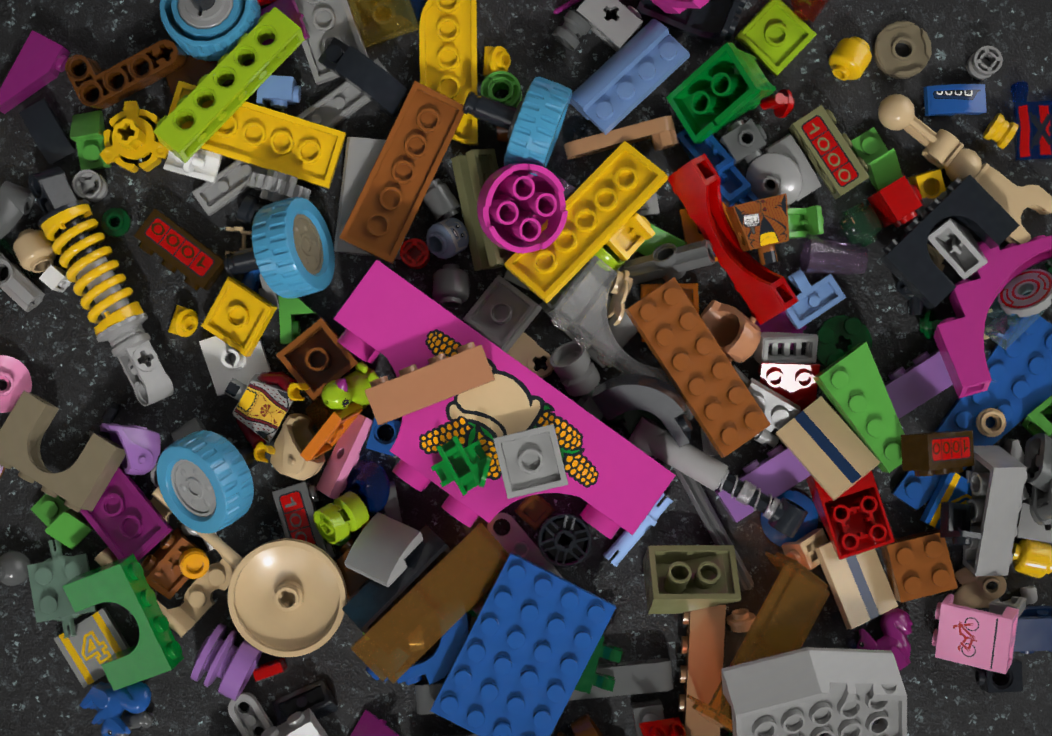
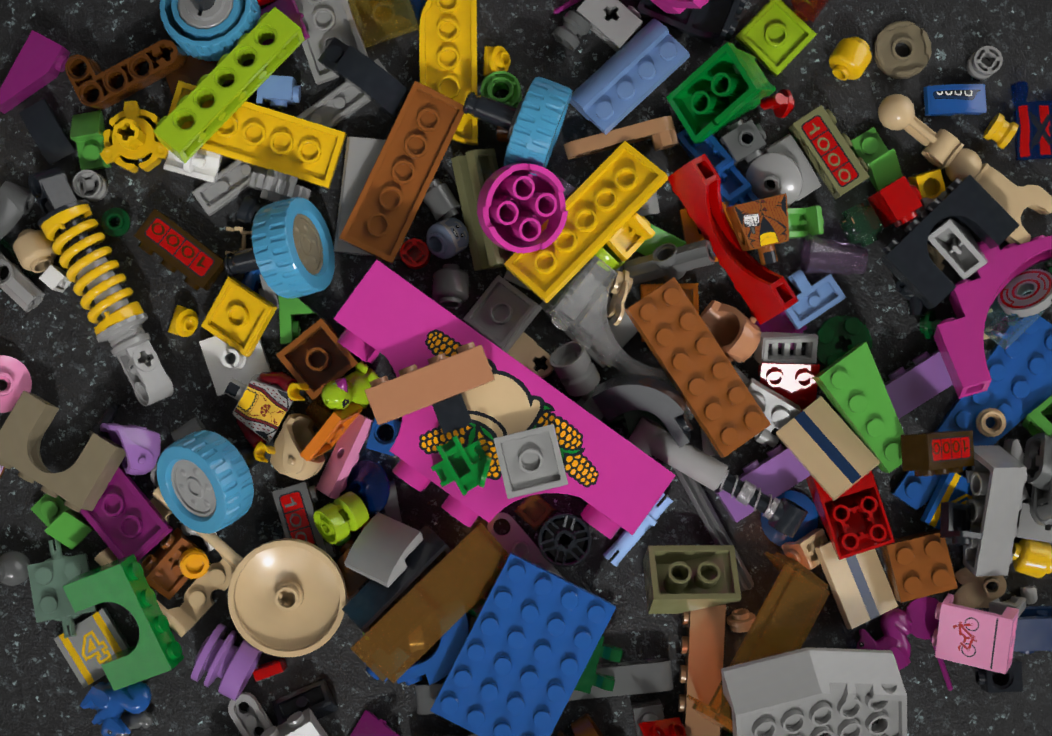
(452, 413): none -> black tile
(924, 624): none -> magenta piece

